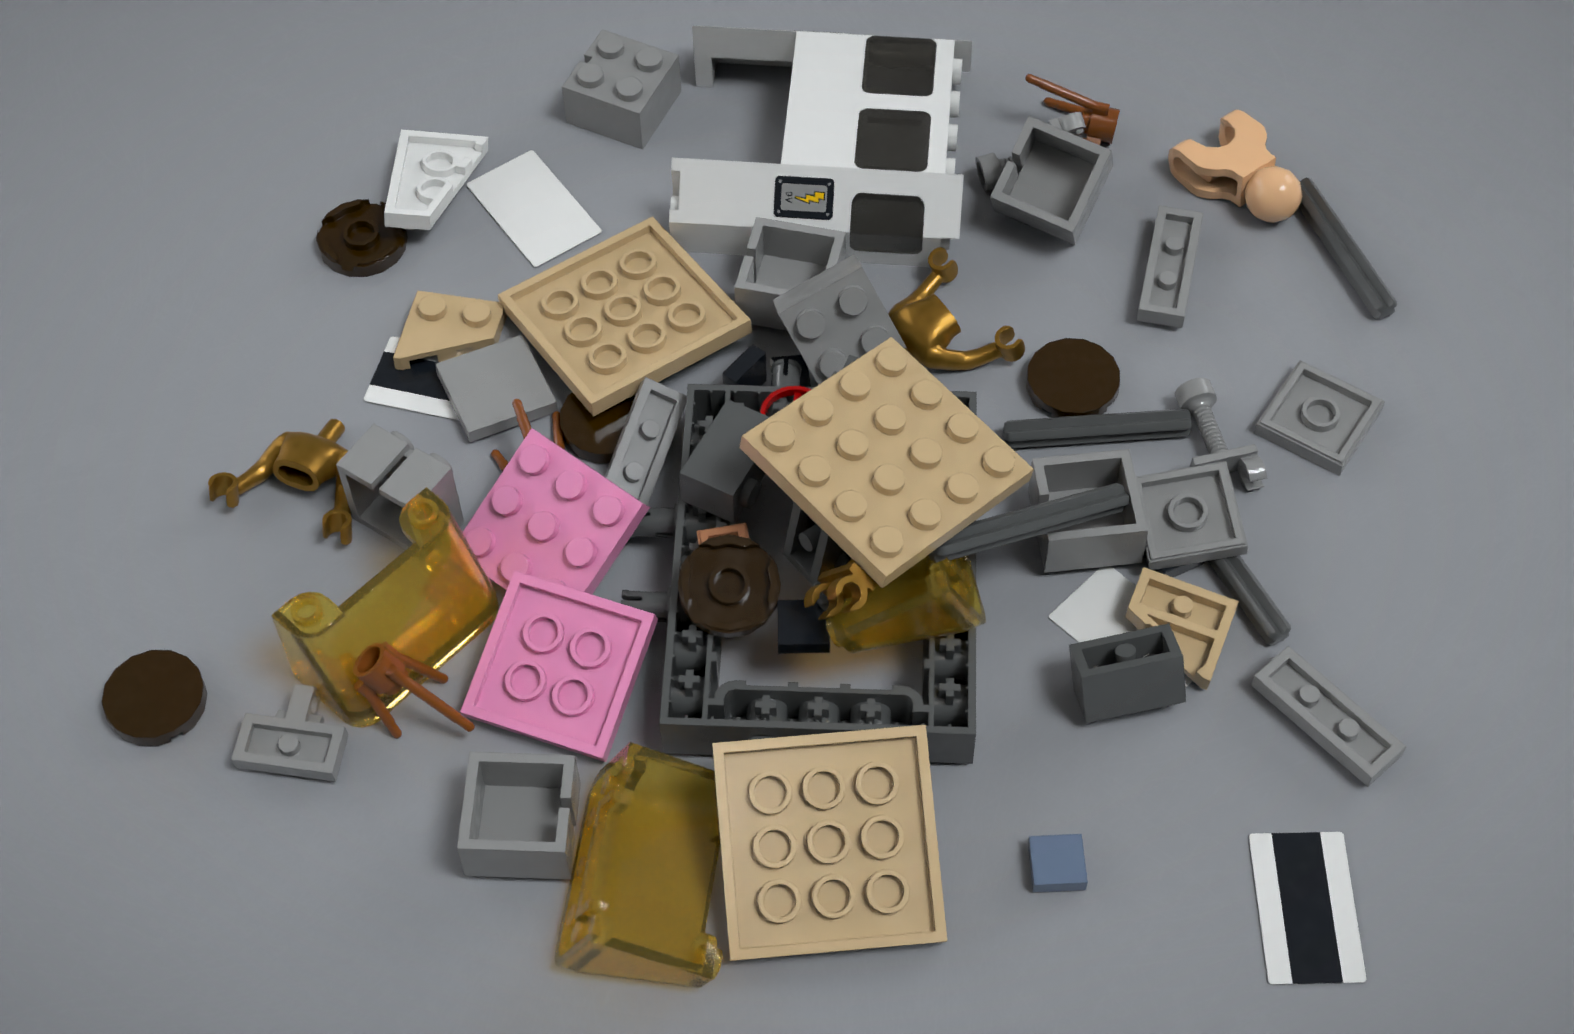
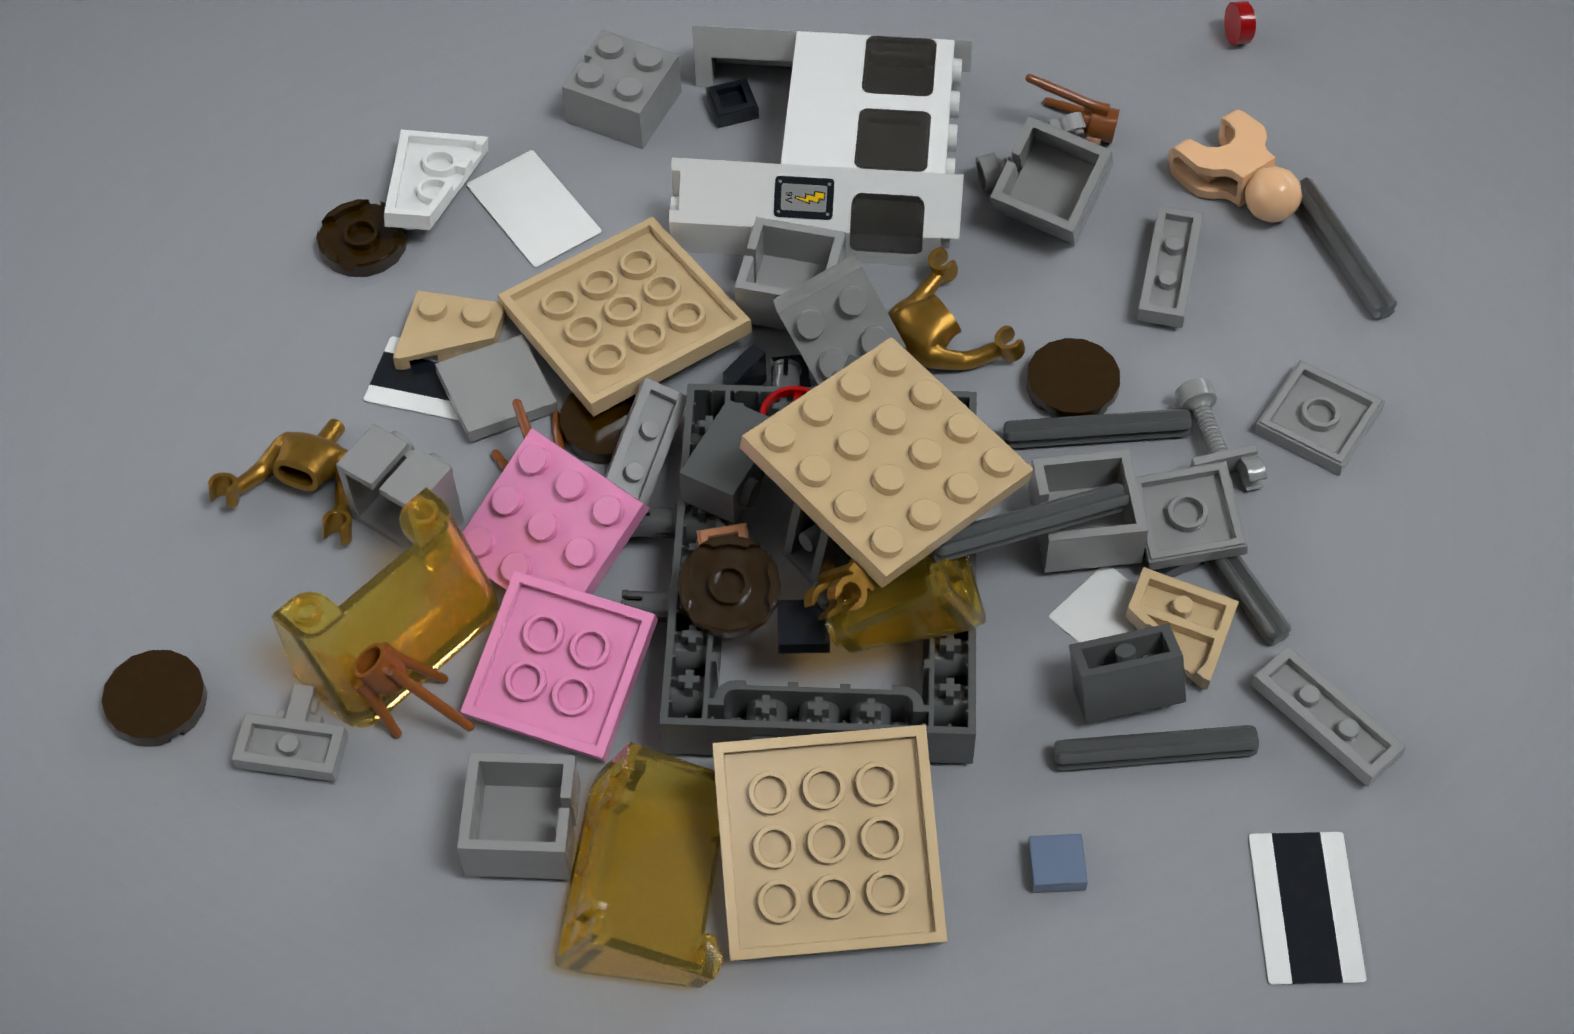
(732, 103): none -> black tile
(1155, 747): none -> dark grey axle
(1239, 22): none -> red tile

